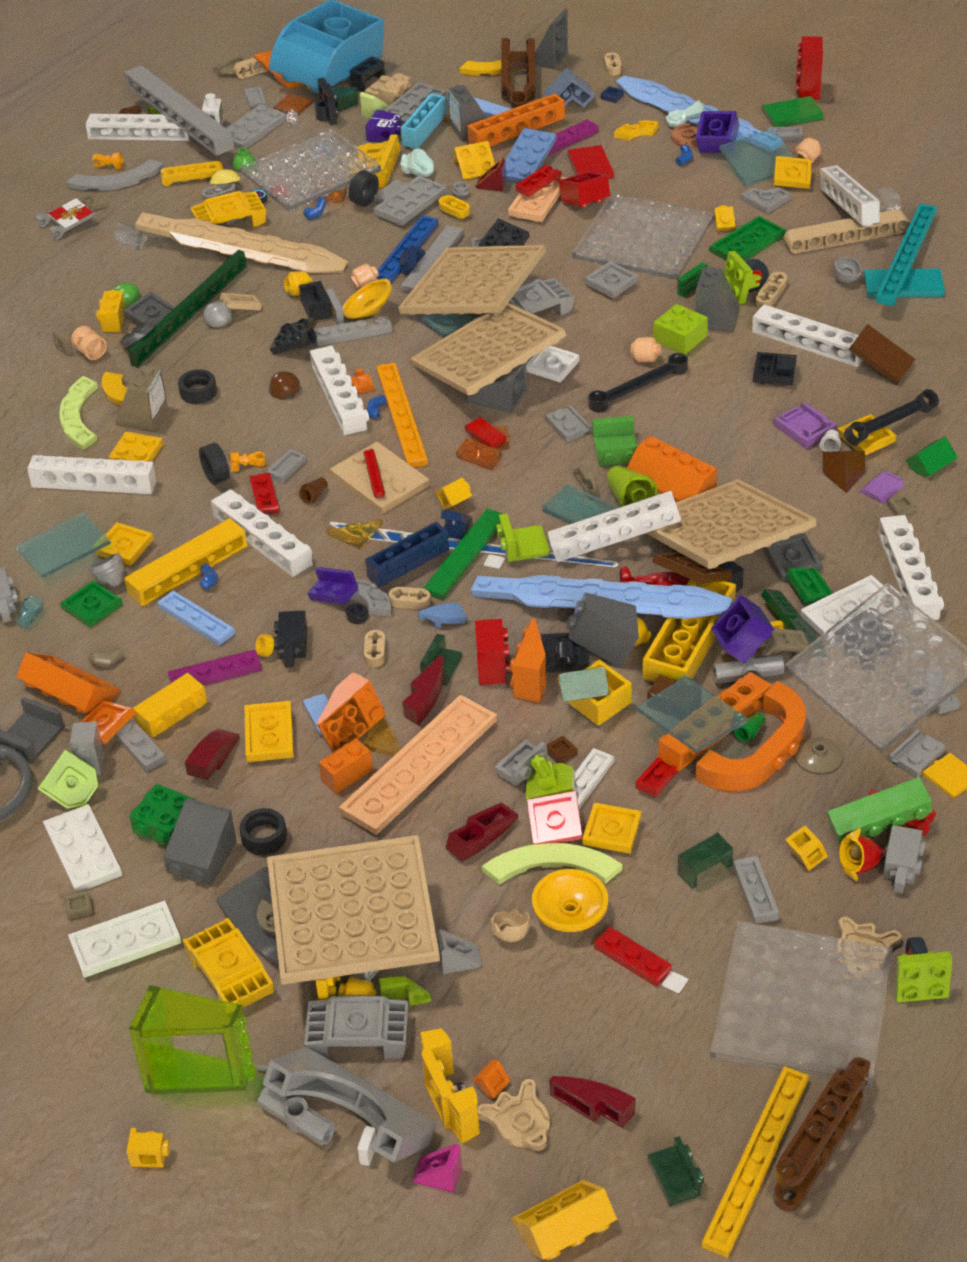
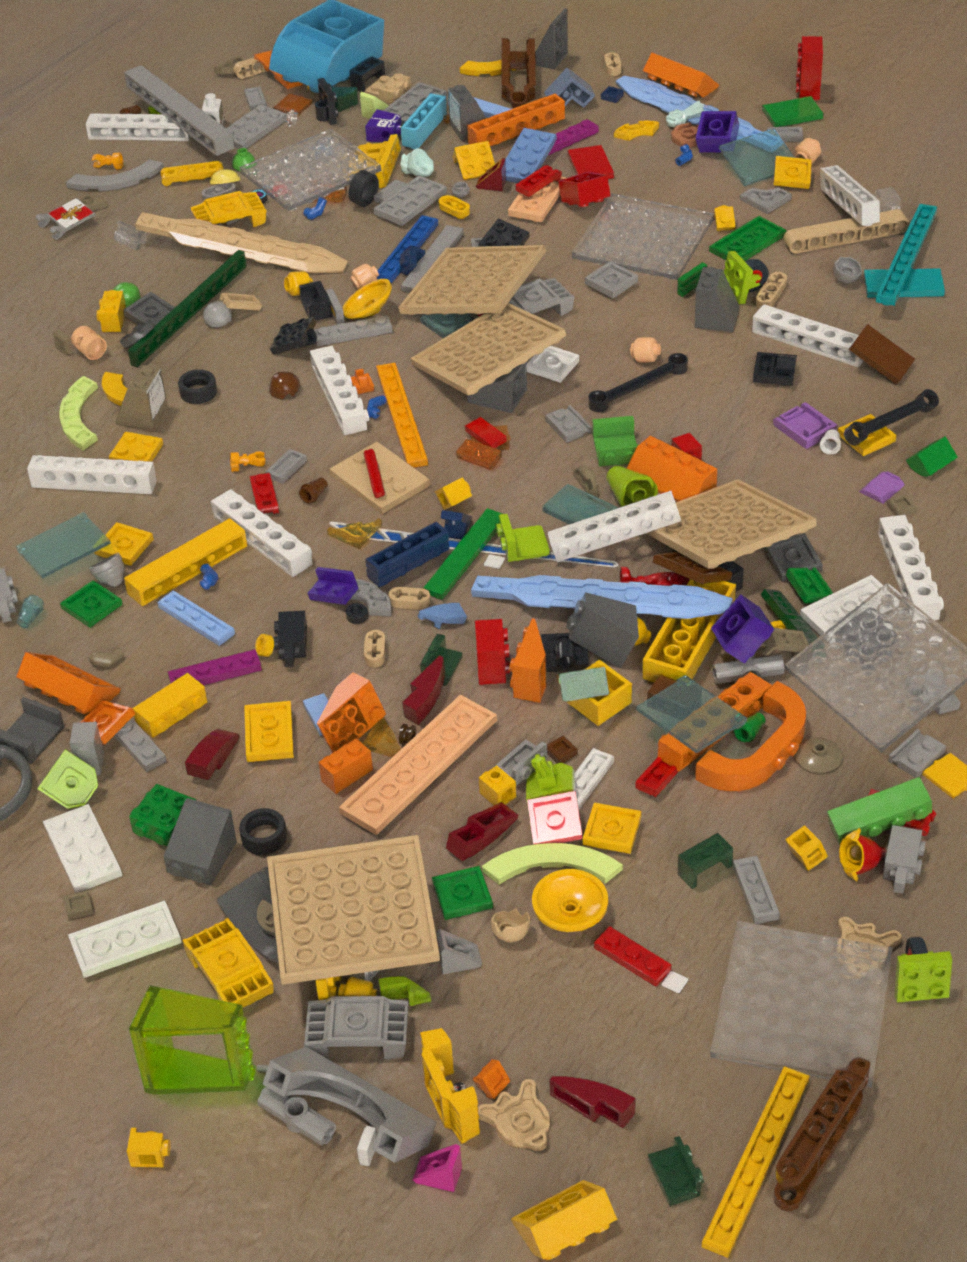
(214, 463): black tyre -> none
(406, 733): none -> dark brown bush
(462, 892): none -> green tile
(497, 786): none -> yellow brick
(679, 76): none -> orange slope
(680, 329): lime brick -> none
(688, 444): none -> red brick
(844, 467): reddish brown slope -> none

